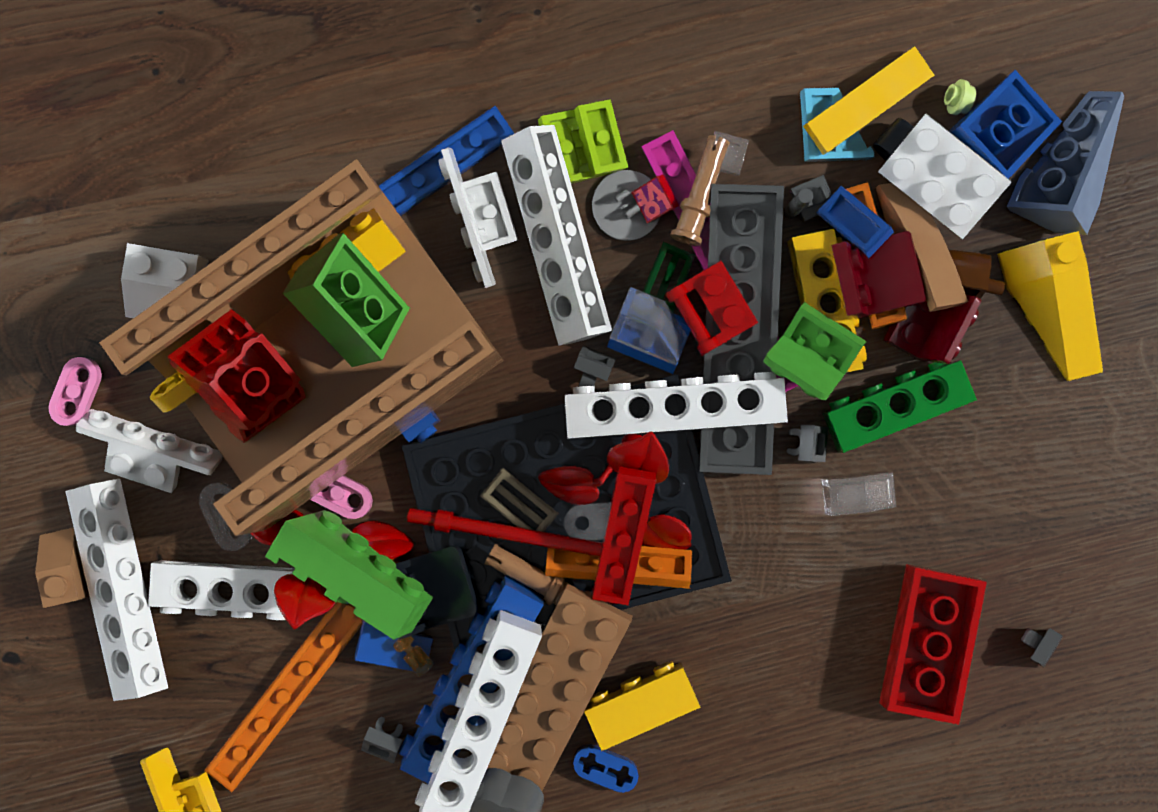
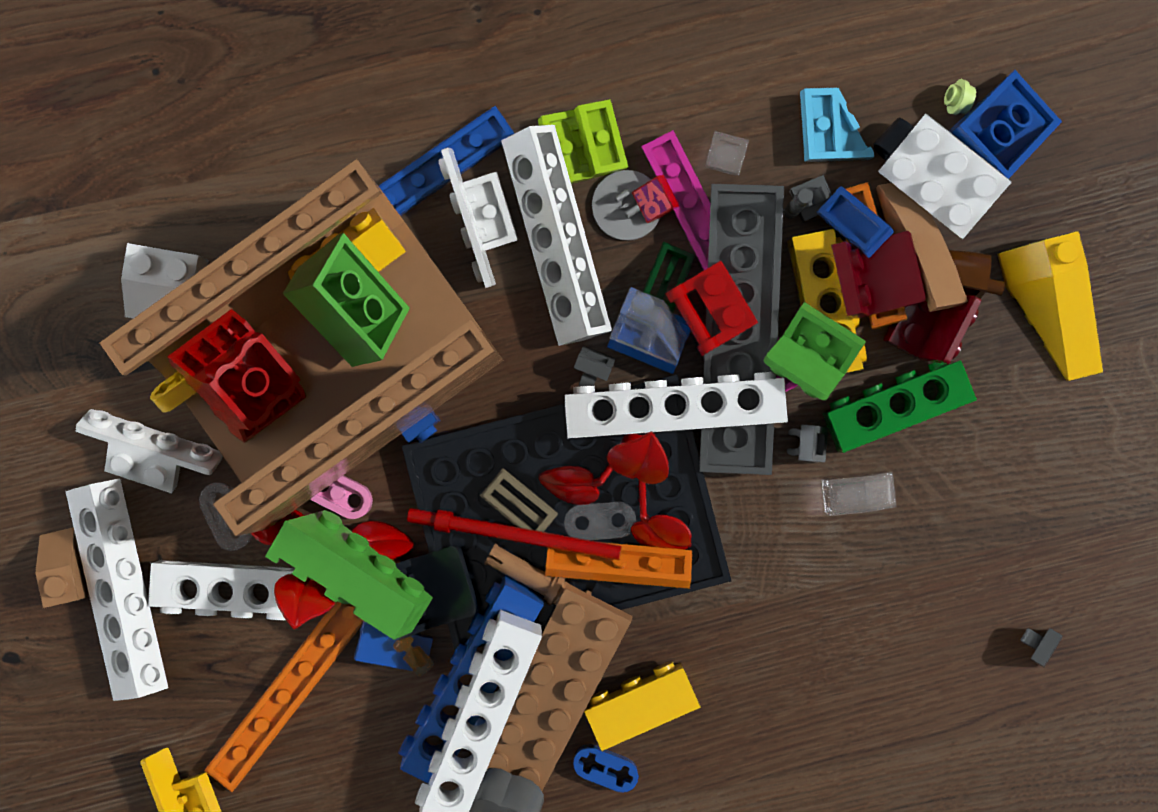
(72, 389): bright pink plate -> none
(381, 744): dark grey tile -> none
(624, 535): red plate -> none
(696, 206): medium nougat pin -> none
(868, 100): yellow tile -> none
(932, 644): red brick -> none
(1070, 176): sand blue wedge -> none

